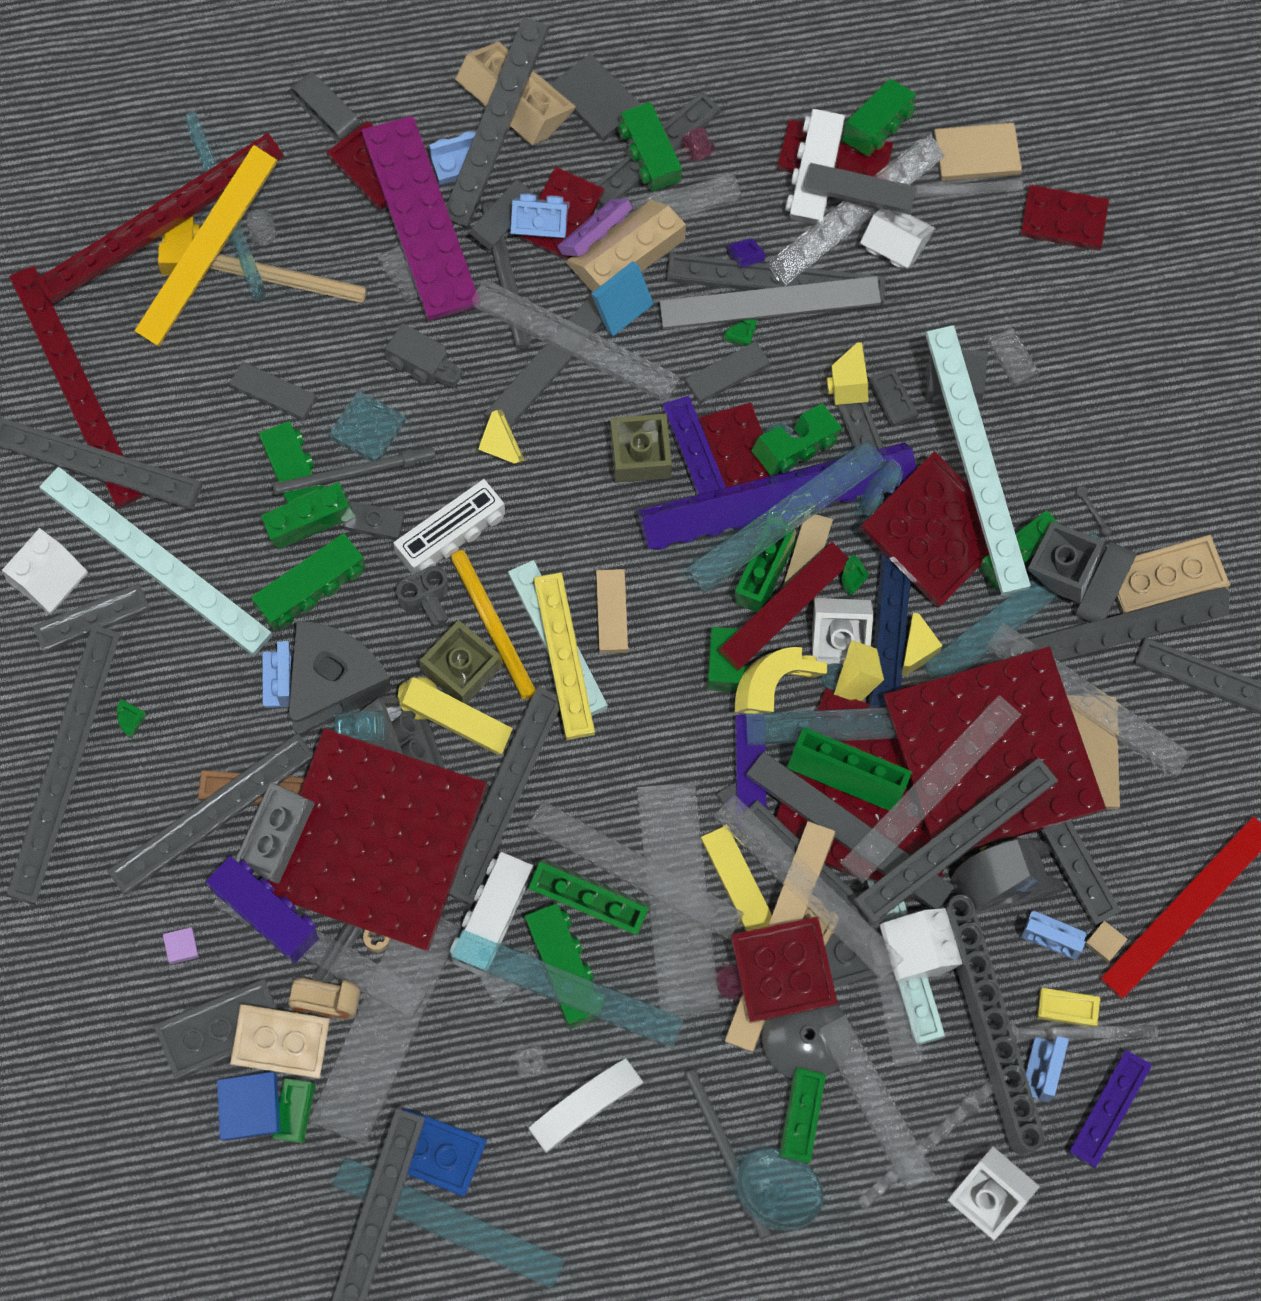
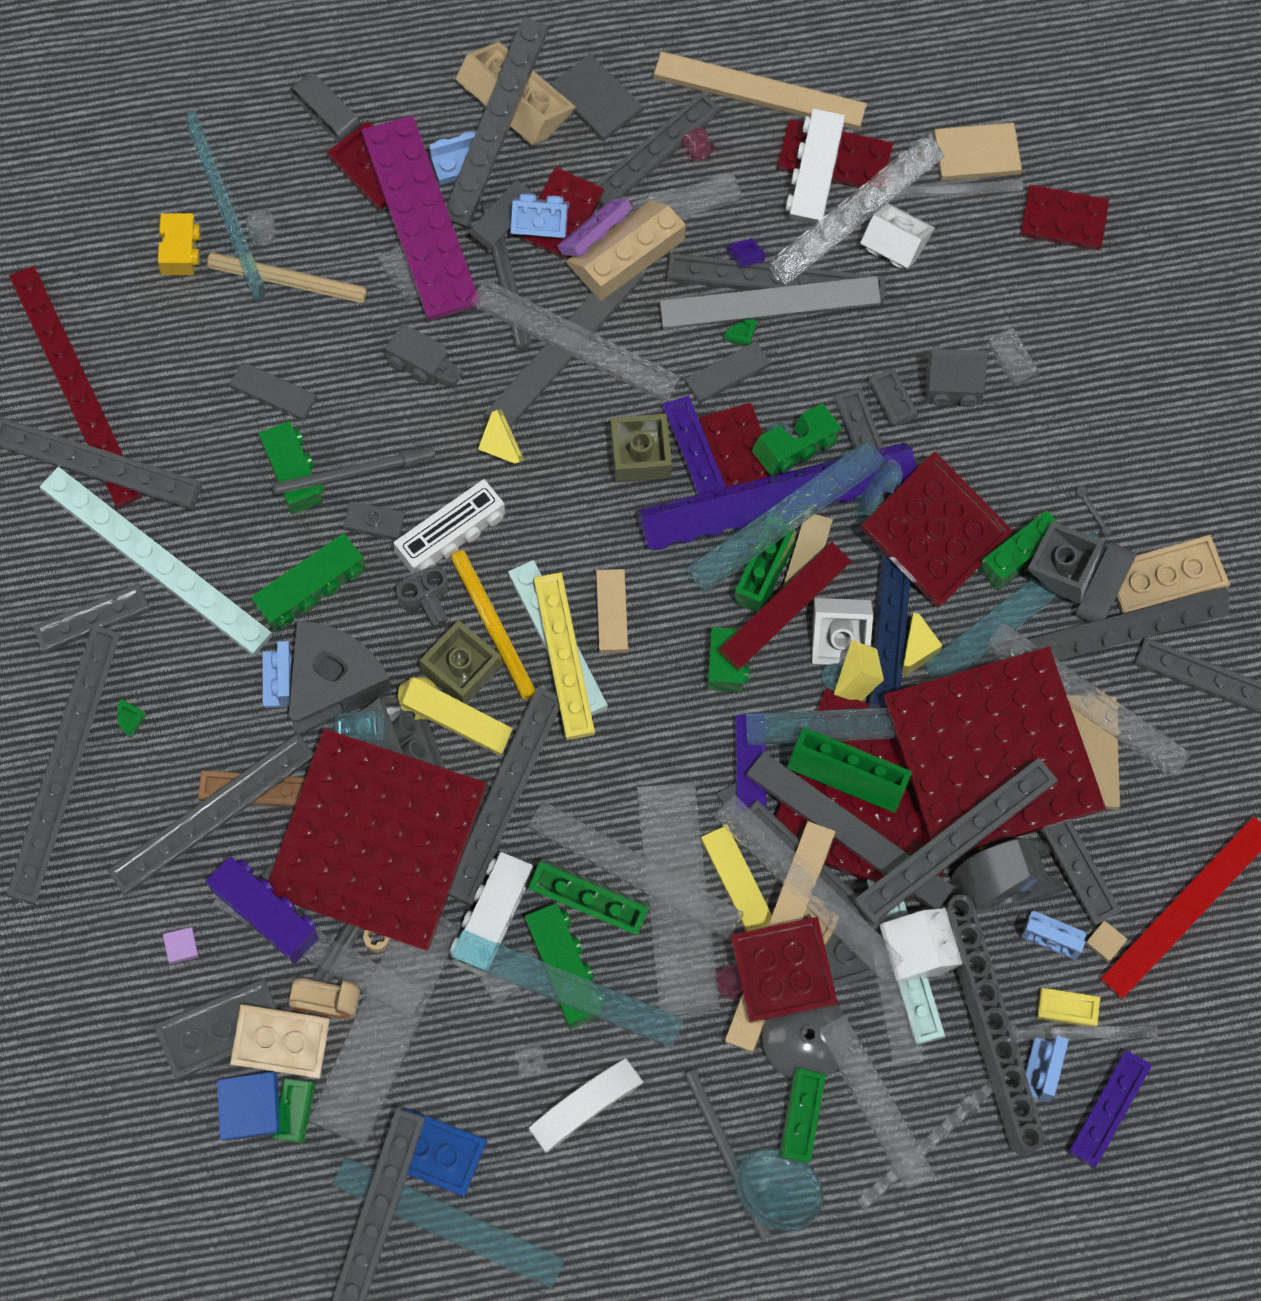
(44, 571): white slope -> none
(148, 224): dark red plate -> none
(206, 245): yellow tile -> none
(275, 832): dark grey tile -> none
(308, 516): green brick -> none
(367, 427): clear light blue plate -> none
(622, 298): dark azure tile -> none
(650, 147): green brick -> none
(755, 89): none -> tan tile
(760, 679): light yellow arch -> none
(849, 377): light yellow slope -> none
(853, 575): green tile -> none
(860, 188): dark grey tile -> none
(879, 117): green brick -> none
(930, 789): clear tile -> none
(978, 460): light aqua plate -> none
(993, 1193): white slope -> none

